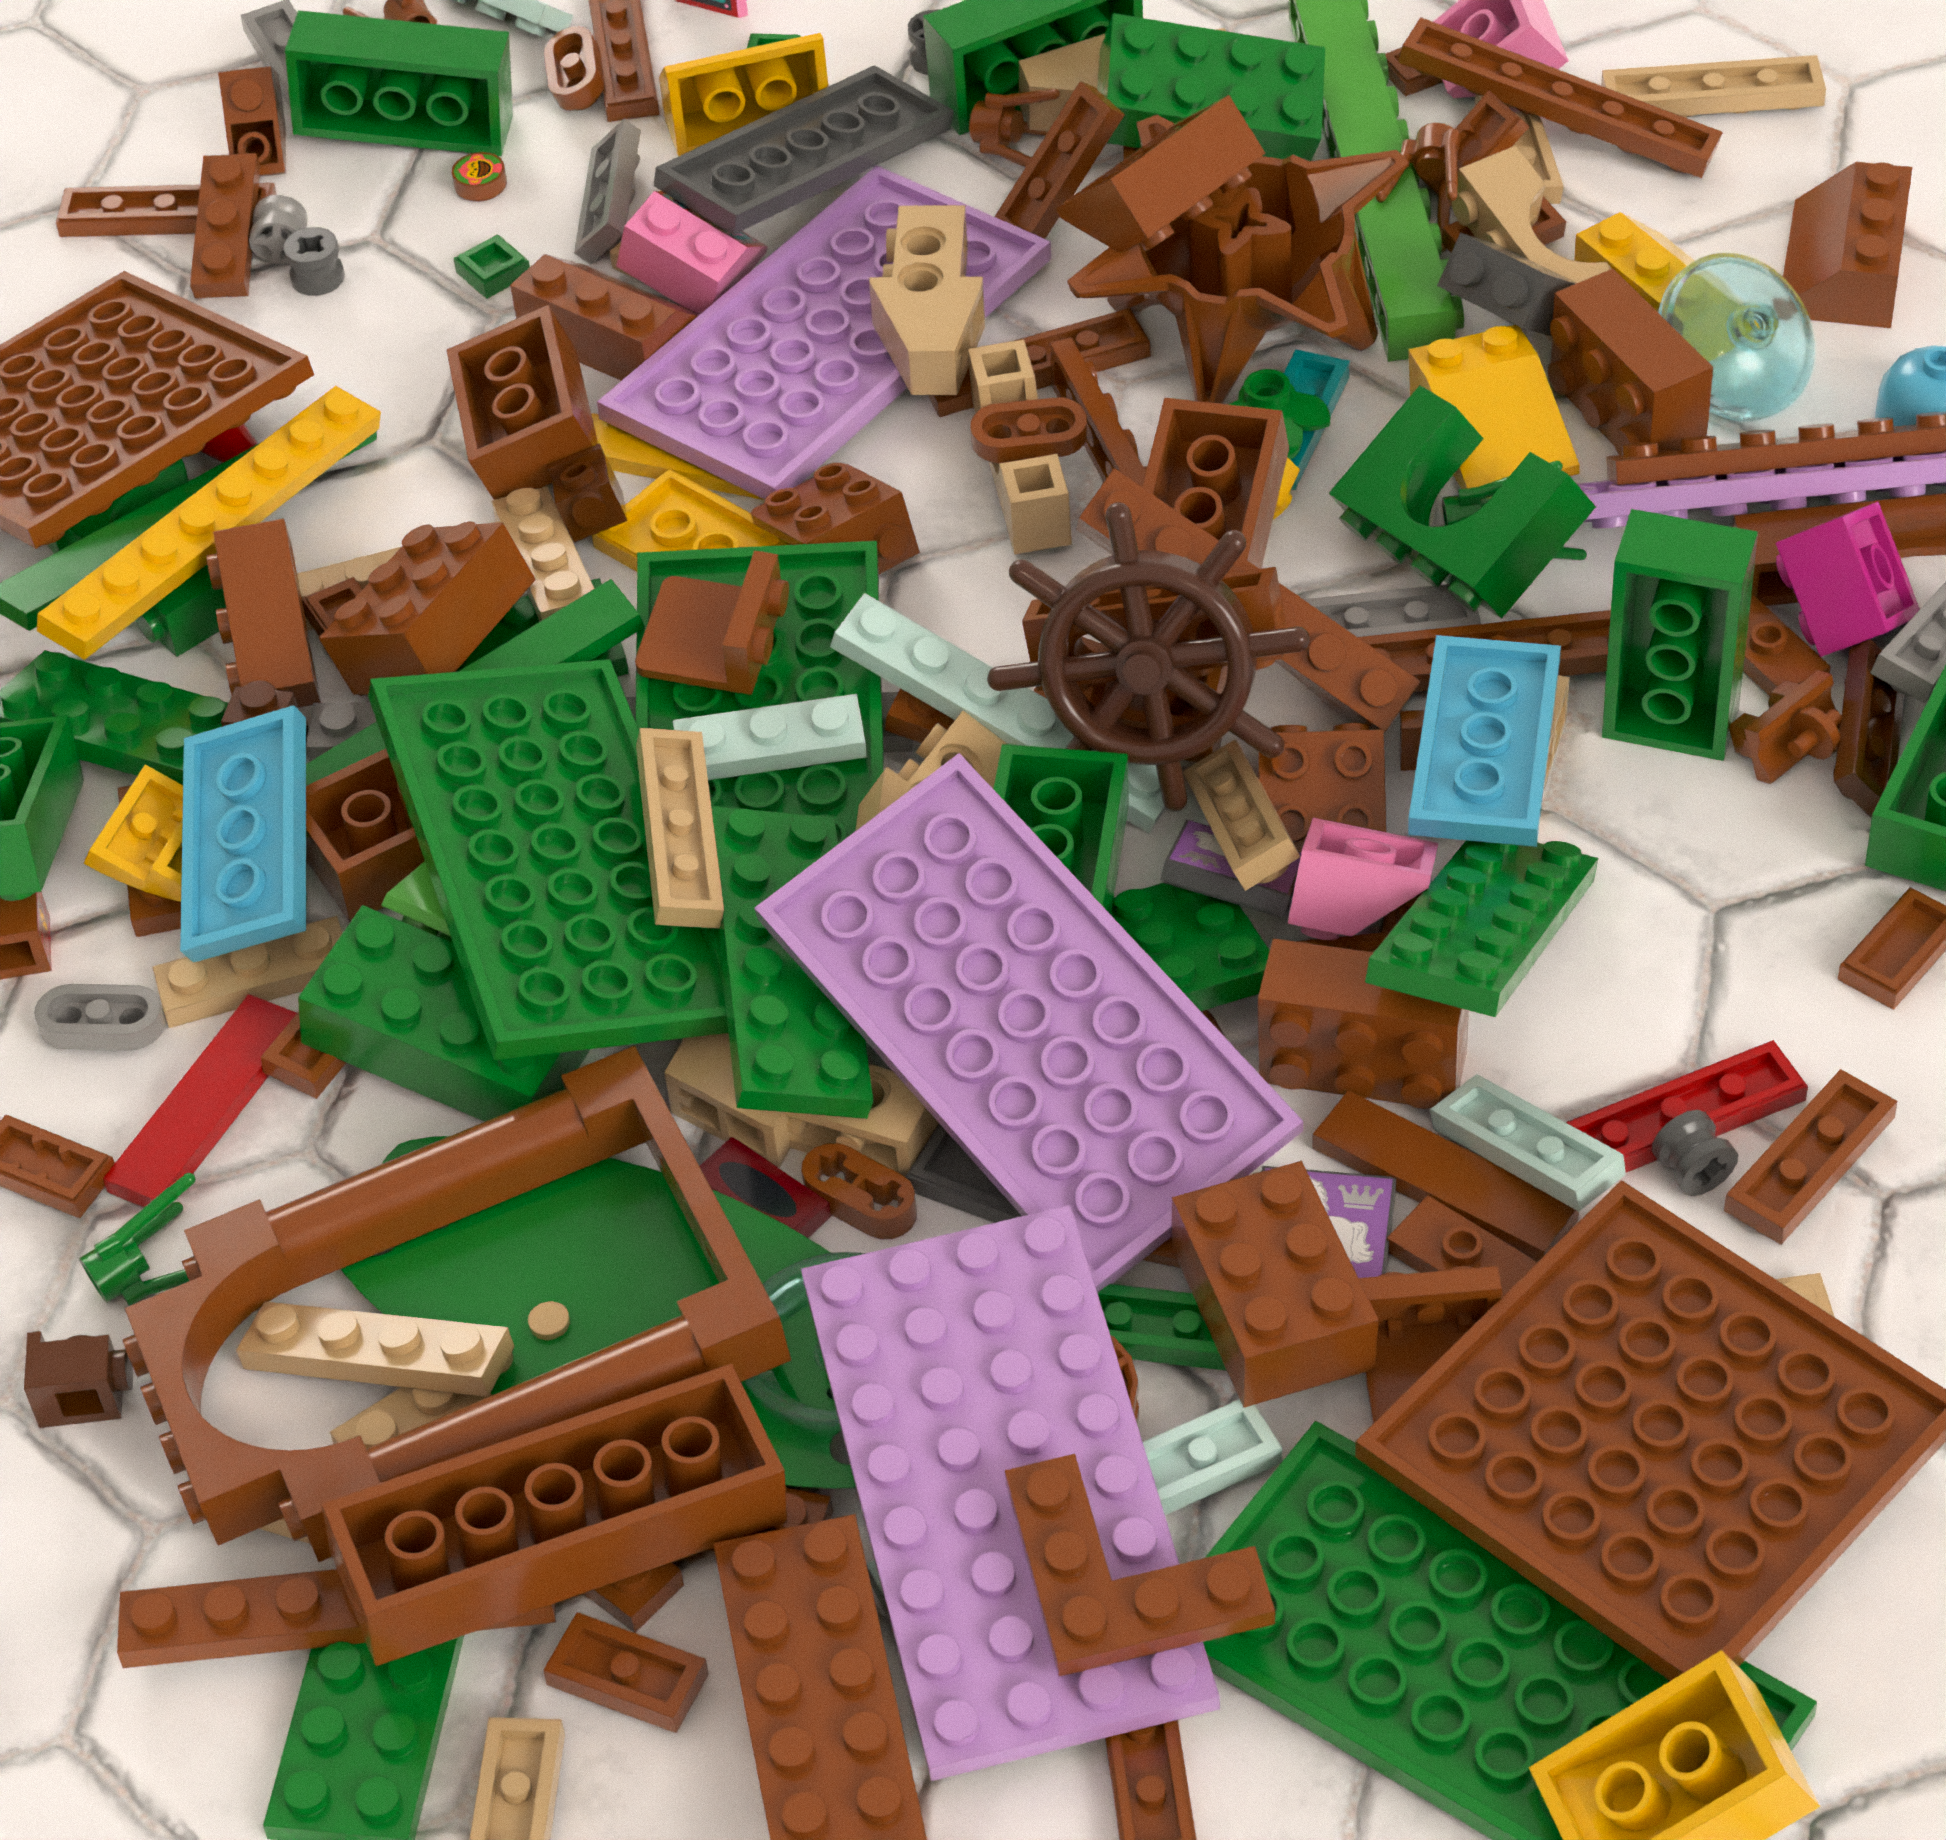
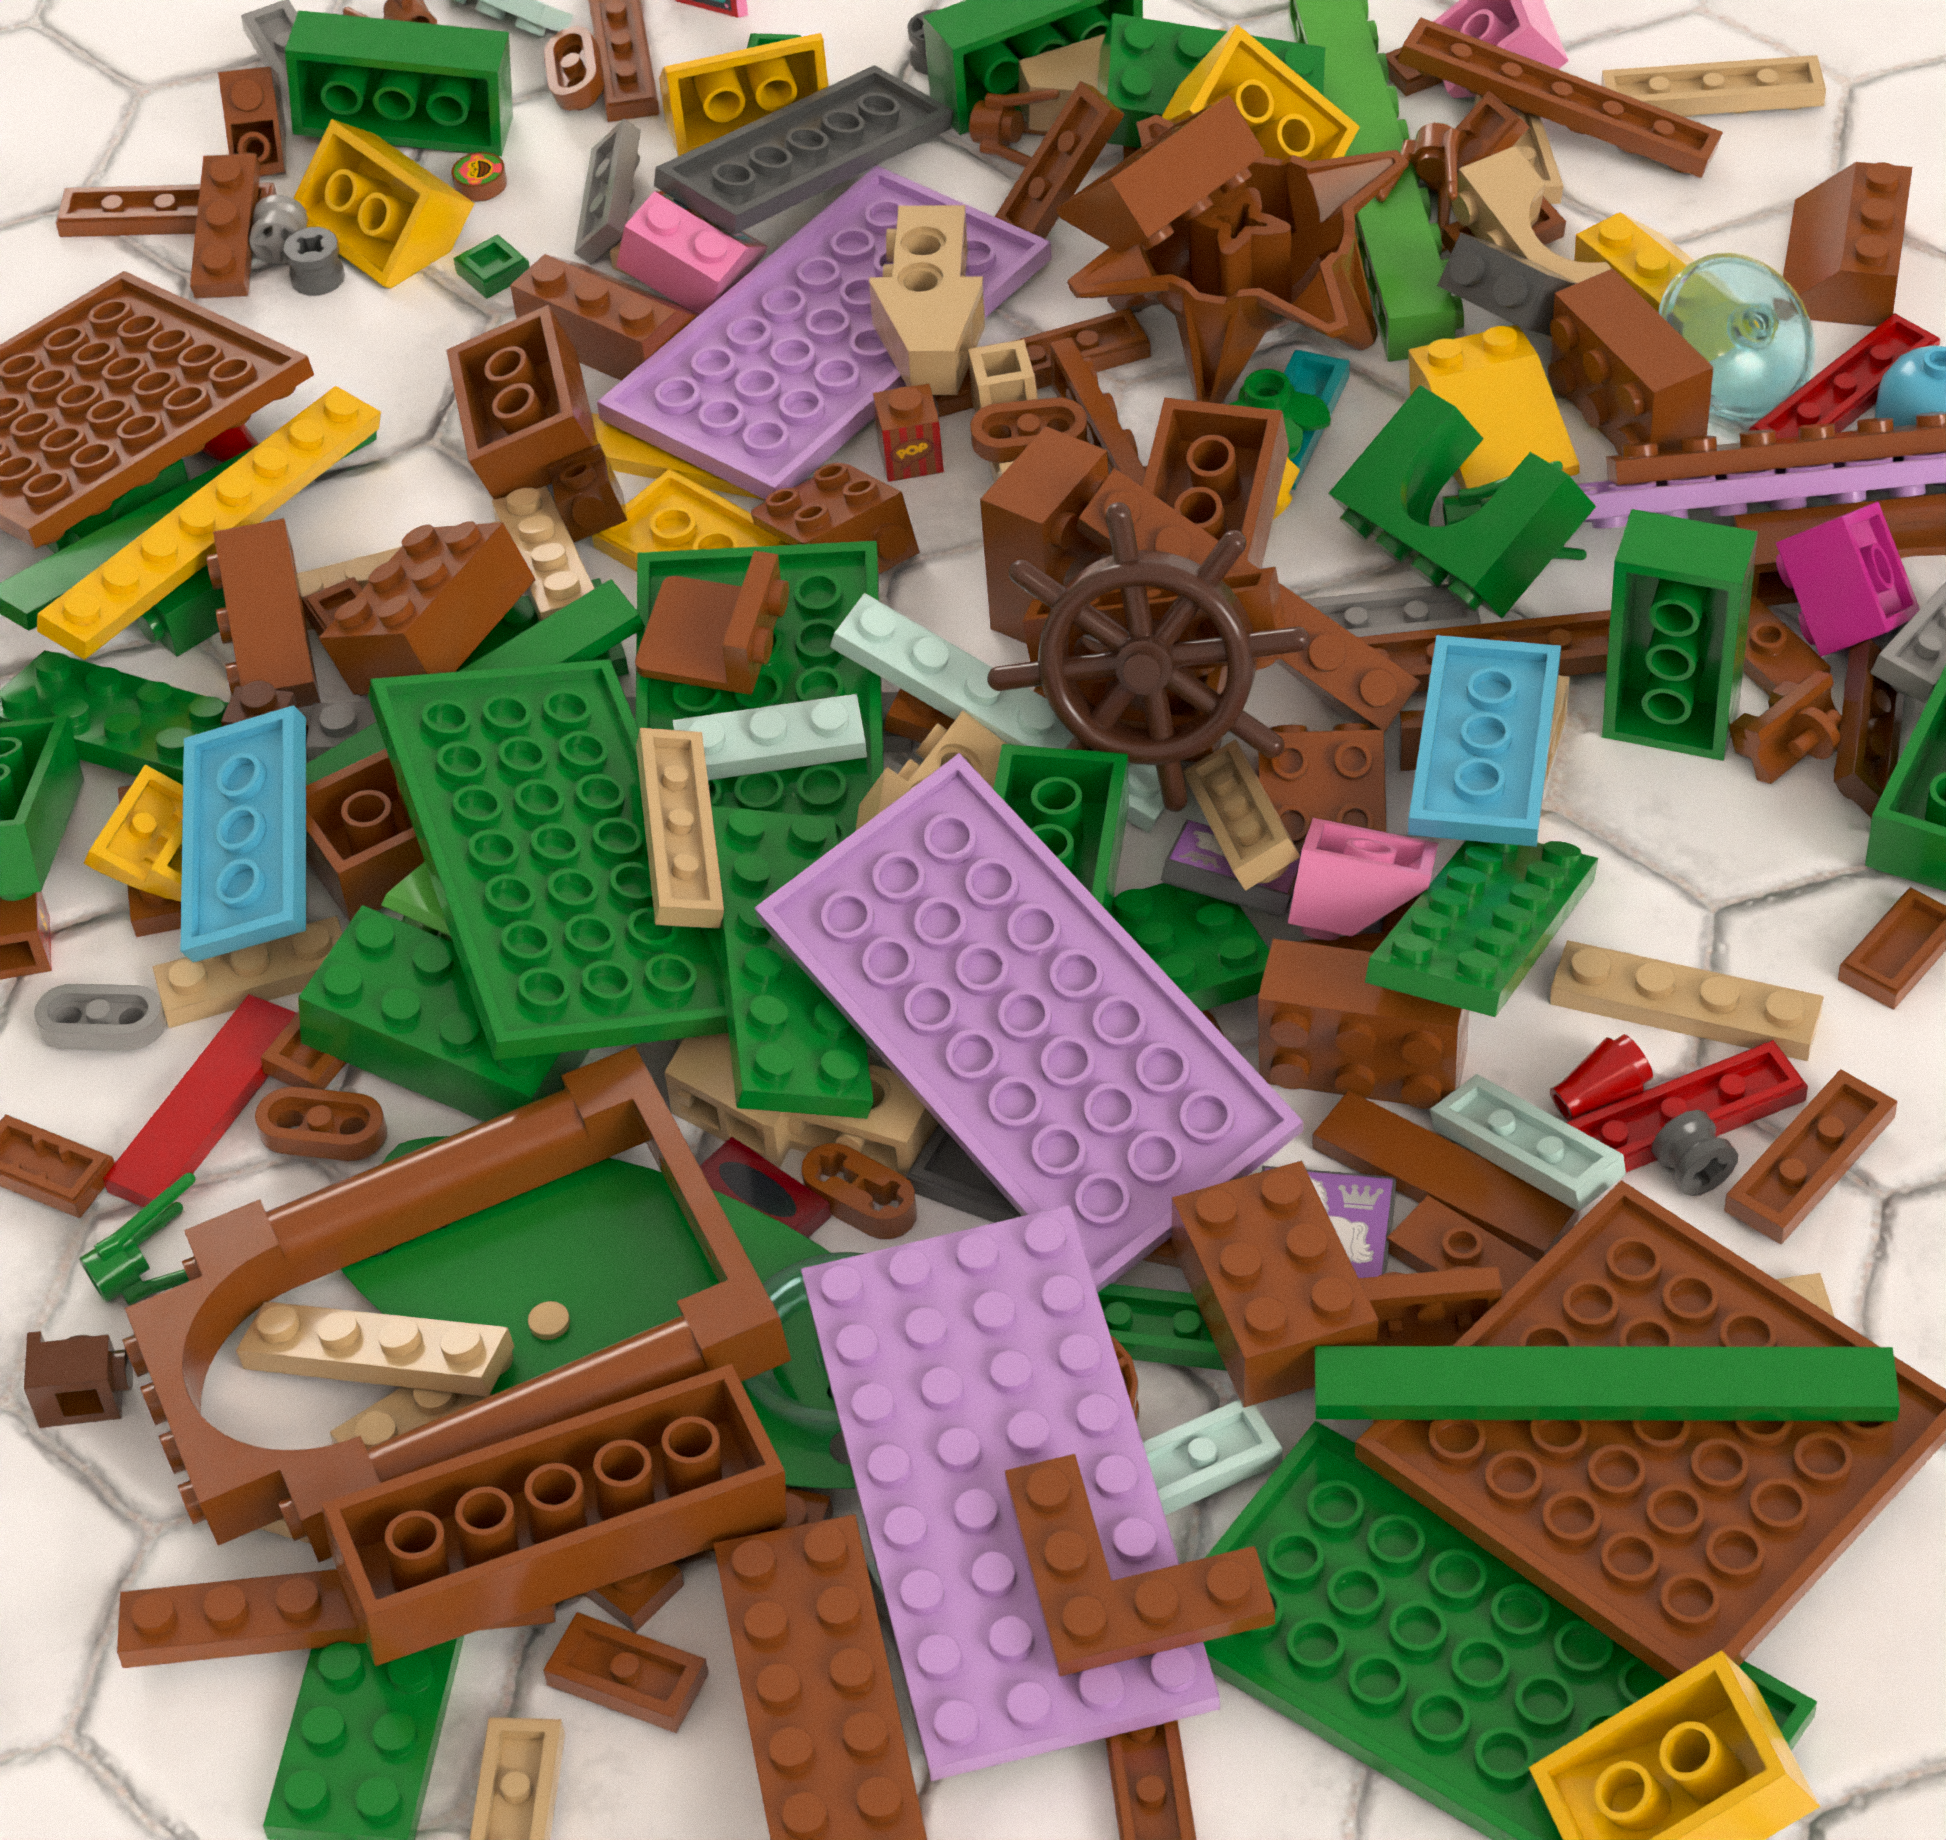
(329, 1123): none -> dark orange plate
(380, 204): none -> yellow slope
(908, 432): none -> dark orange brick
(1034, 518): none -> dark orange brick
(1272, 98): none -> yellow slope
(1603, 1077): none -> red cone
(1605, 1383): none -> green tile
(1685, 999): none -> tan plate
(1849, 383): none -> red tile

